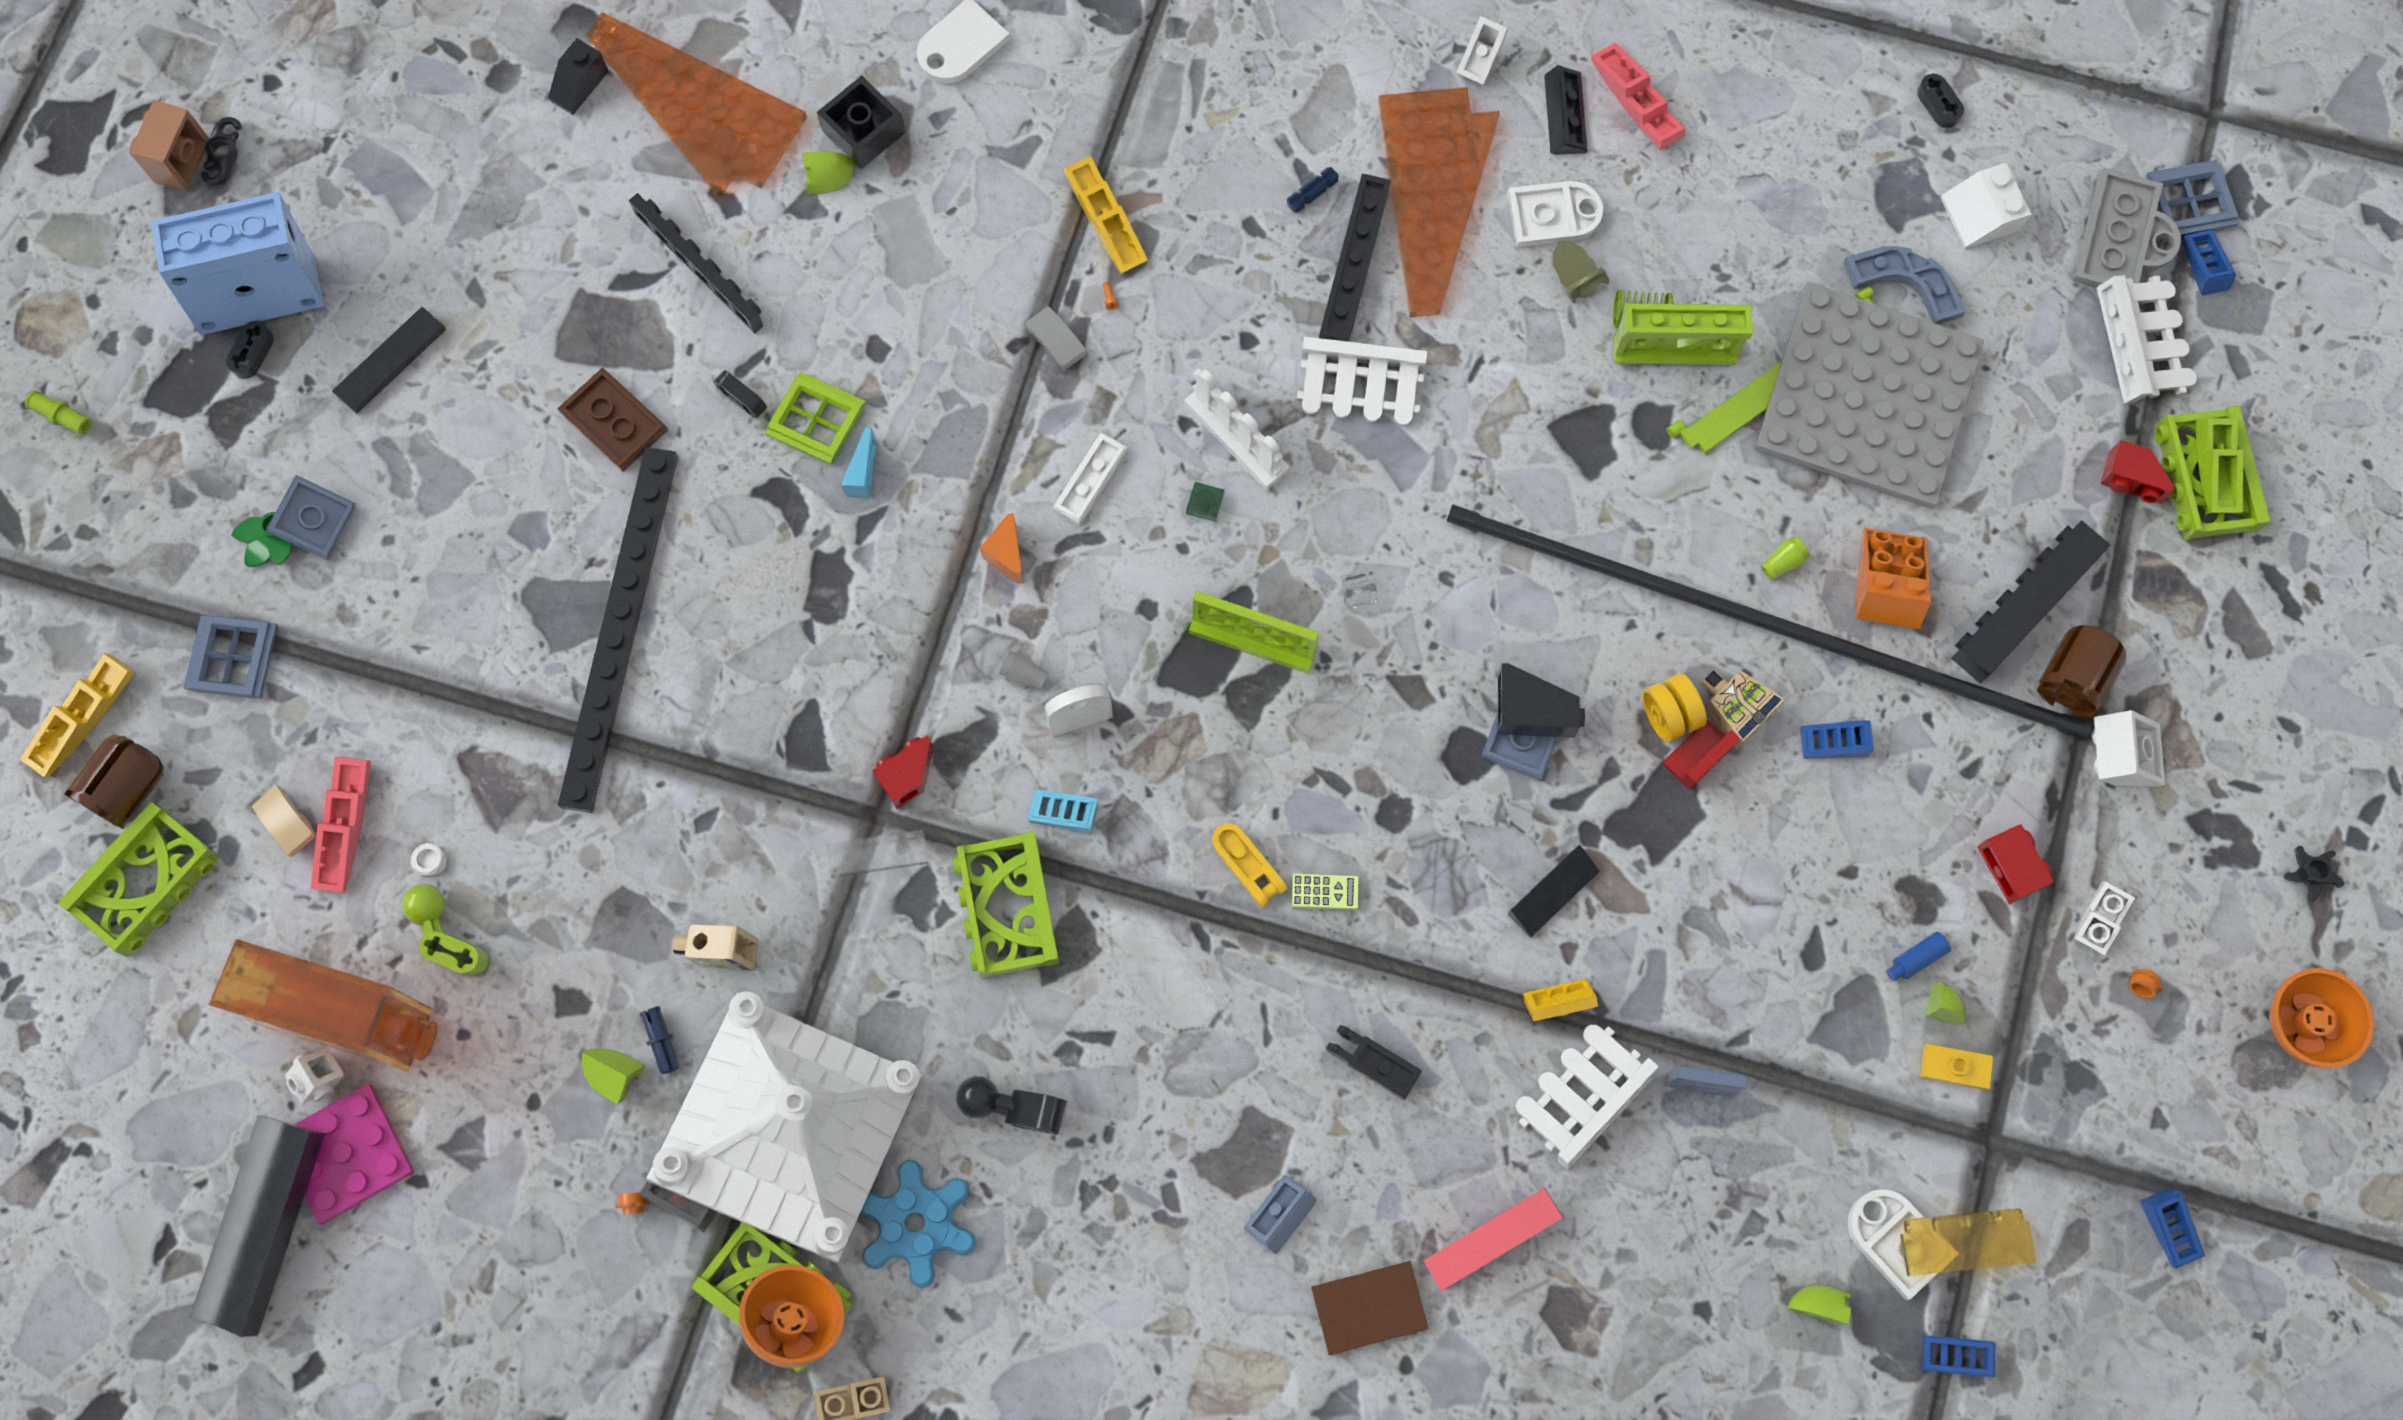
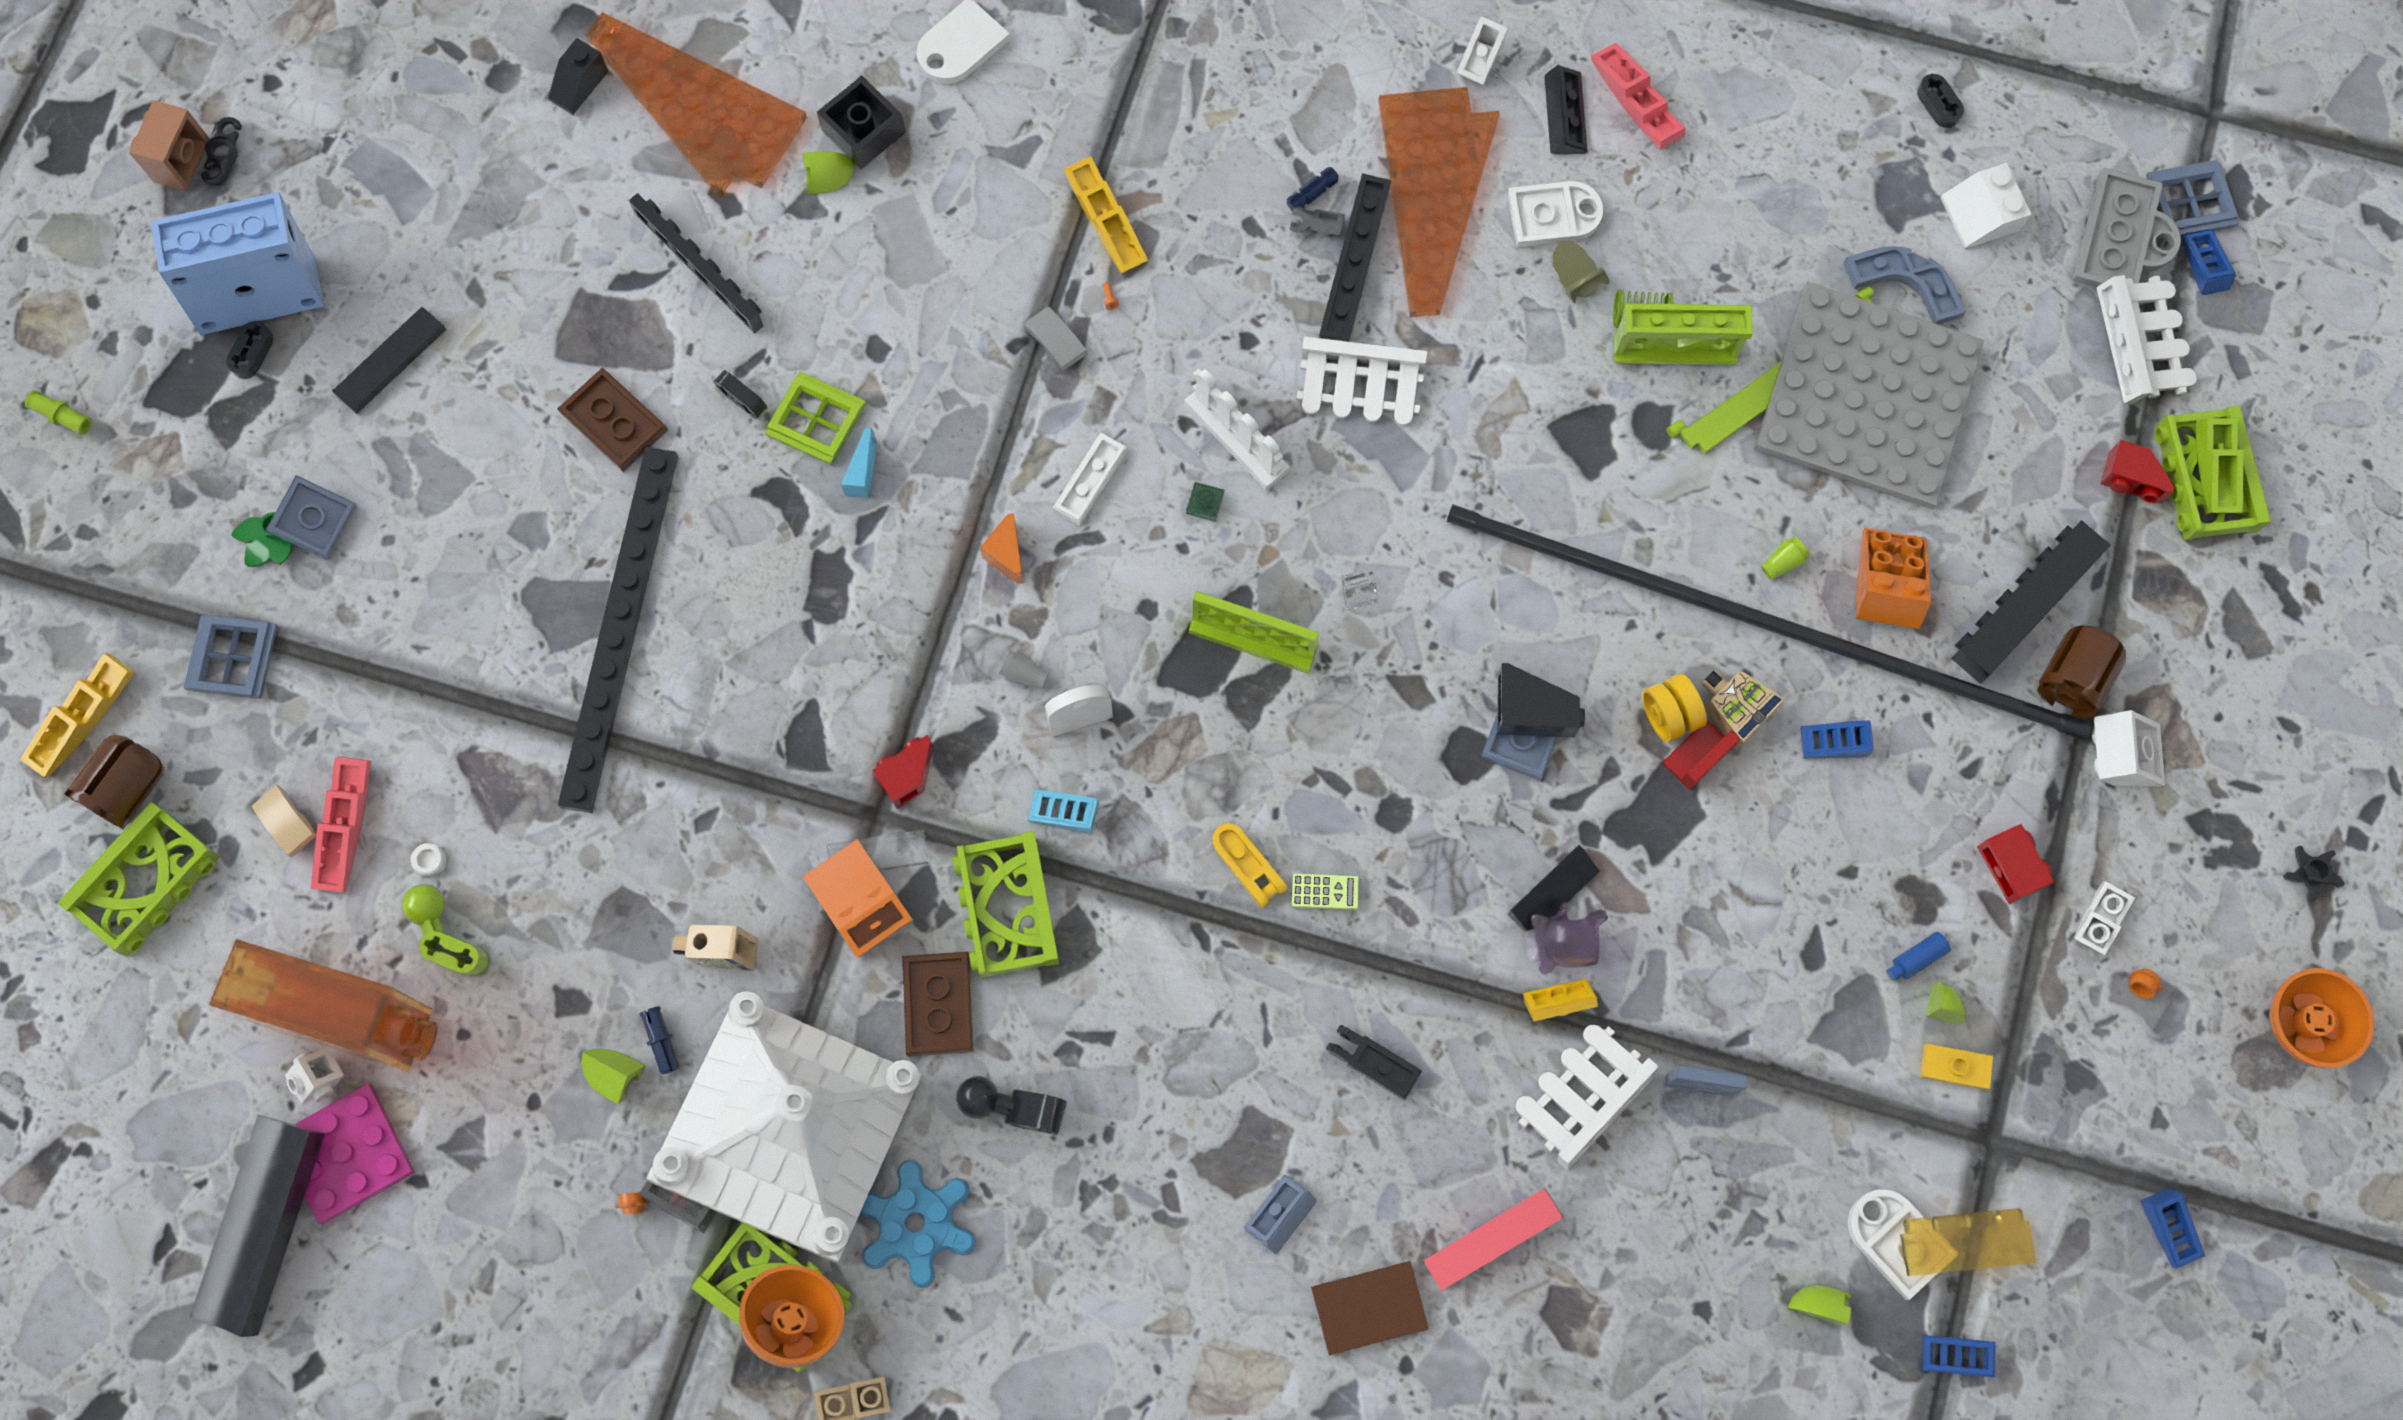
(857, 898): none -> orange slope
(937, 1004): none -> reddish brown tile
(1322, 221): none -> flat silver plate
(1565, 941): none -> clear purple piece

